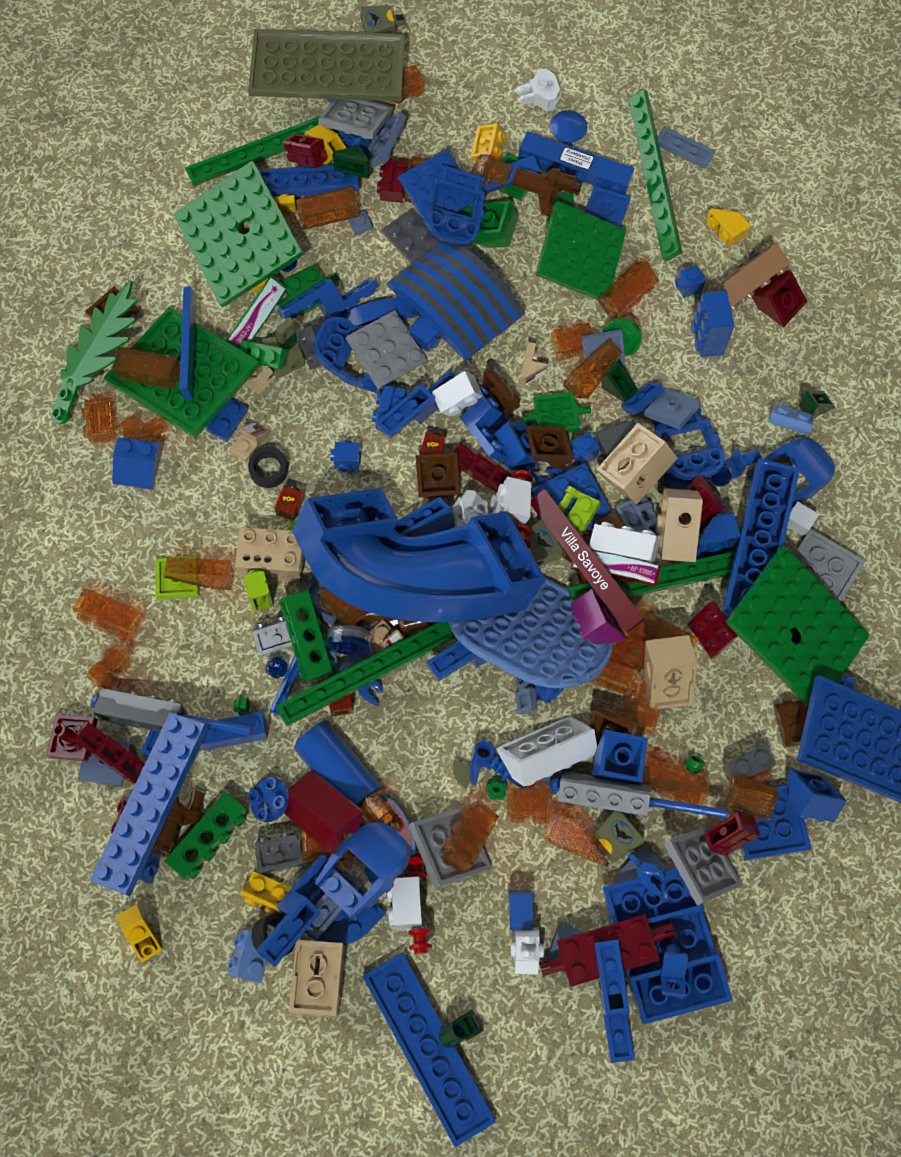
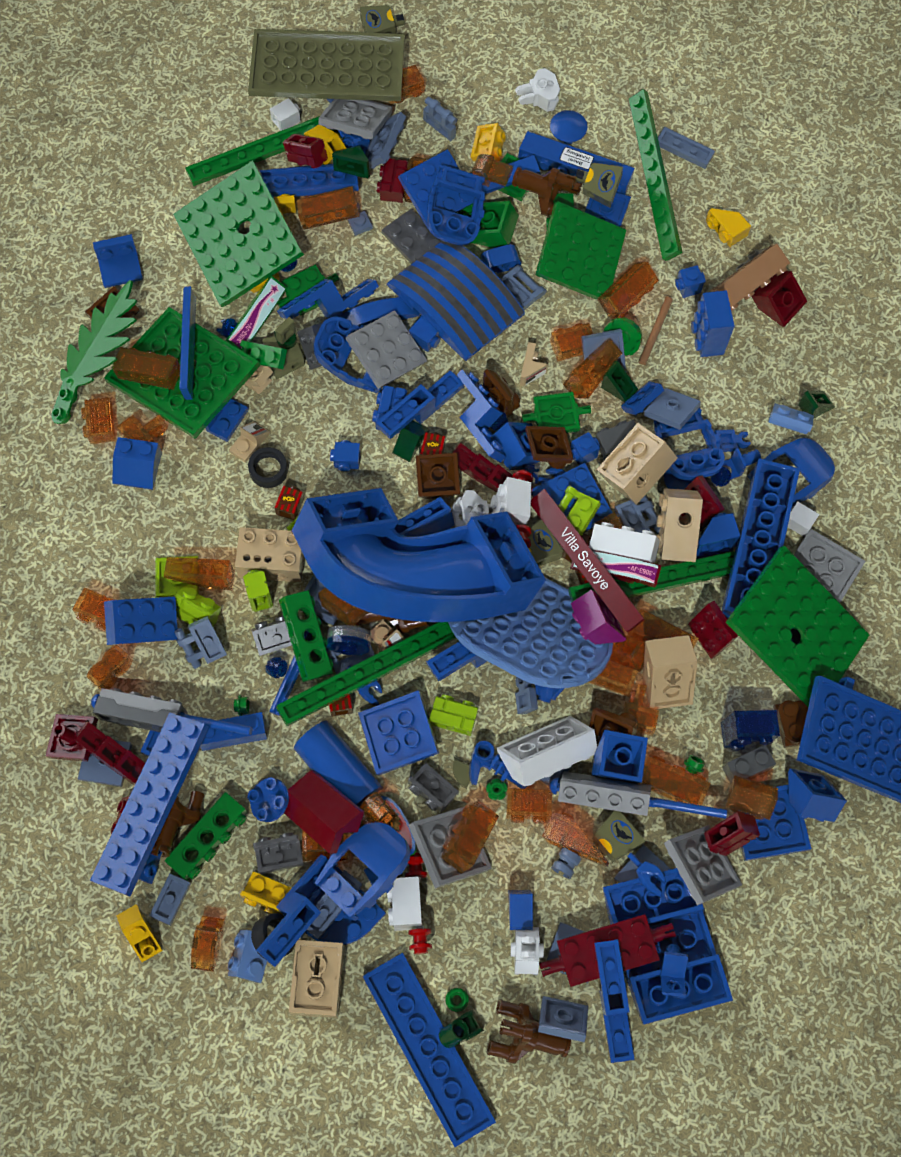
(118, 260): none -> blue bracket
(140, 620): none -> blue brick
(170, 899): none -> sand blue plate
(193, 606): none -> lime brick
(206, 943): none -> clear orange brick
(207, 640): none -> sand blue plate
(227, 327): none -> clear blue plate
(285, 114): none -> white brick
(398, 733): none -> blue plate
(409, 440): none -> dark green slope
(432, 787): none -> flat silver bracket
(440, 118): none -> sand blue plate
(453, 715): none -> lime brick
(457, 394): white brick -> none
(457, 992): none -> green plate
(501, 258): none -> blue beam
(522, 295): none -> sand blue plate
(525, 1035): none -> reddish brown wheel
(563, 1019): none -> sand blue plate
(566, 863): none -> sand blue wheel
(601, 182): none -> olive torso
(655, 331): none -> medium nougat bar
(730, 441): none -> blue plate
(749, 726): none -> clear blue brick

